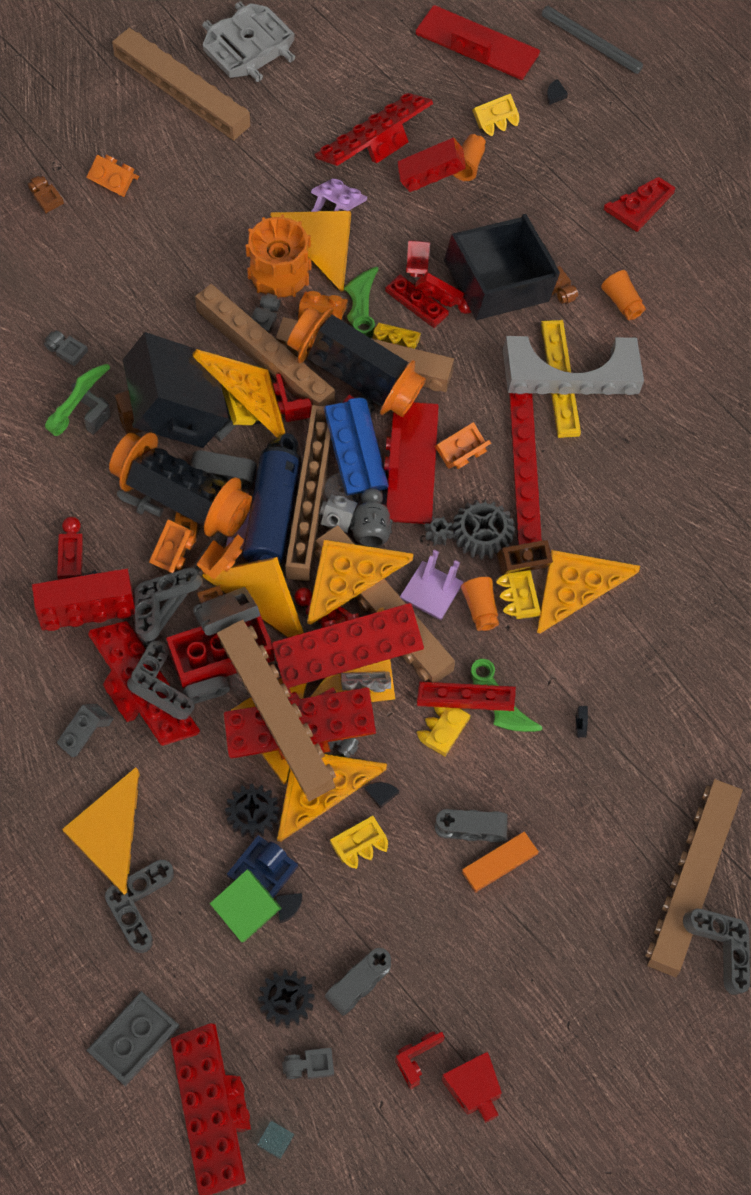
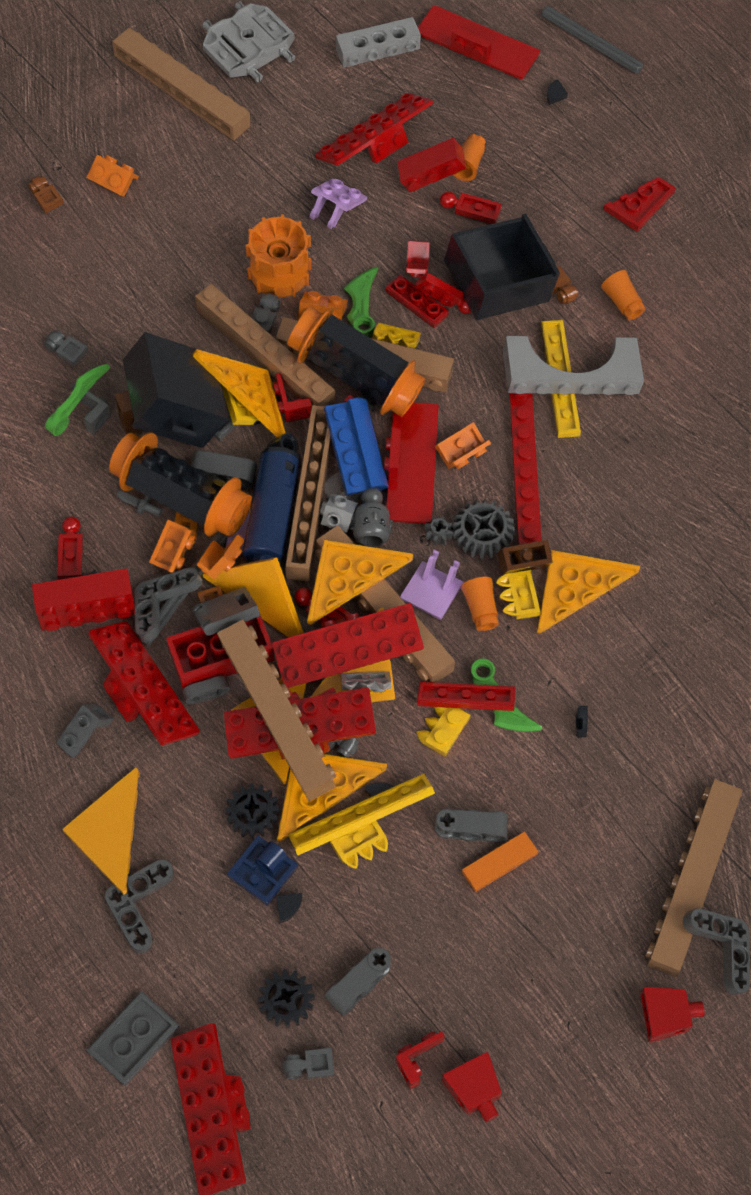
(148, 680): dark grey beam -> none
(245, 905): bright green tile -> none
(275, 1140): clear light blue tile -> none
(328, 240): light orange tile -> none
(361, 814): none -> yellow tile
(378, 42): none -> light grey brick
(472, 207): none -> red plate
(496, 112): yellow plate -> none
(668, 1012): none -> red torso

